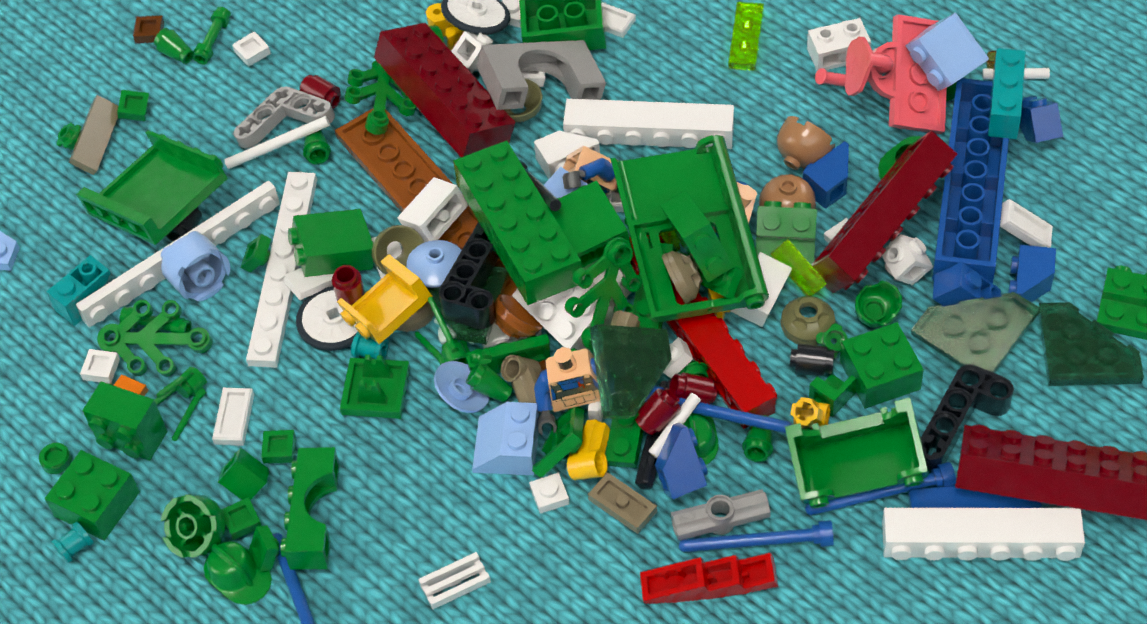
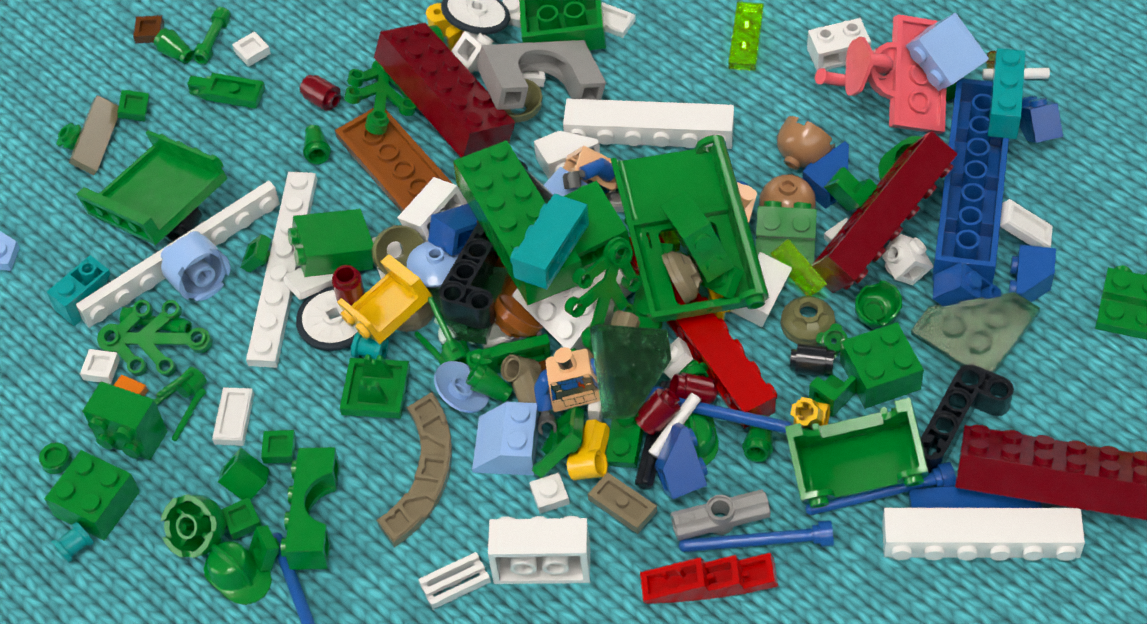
(227, 89): none -> green hinge
(277, 142): white bar -> none
(278, 105): light grey beam -> none
(430, 476): none -> dark tan tile
(452, 228): none -> blue slope
(539, 550): none -> white brick
(549, 241): none -> teal brick
(849, 190): none -> green panel
(1084, 350): clear green plate -> none

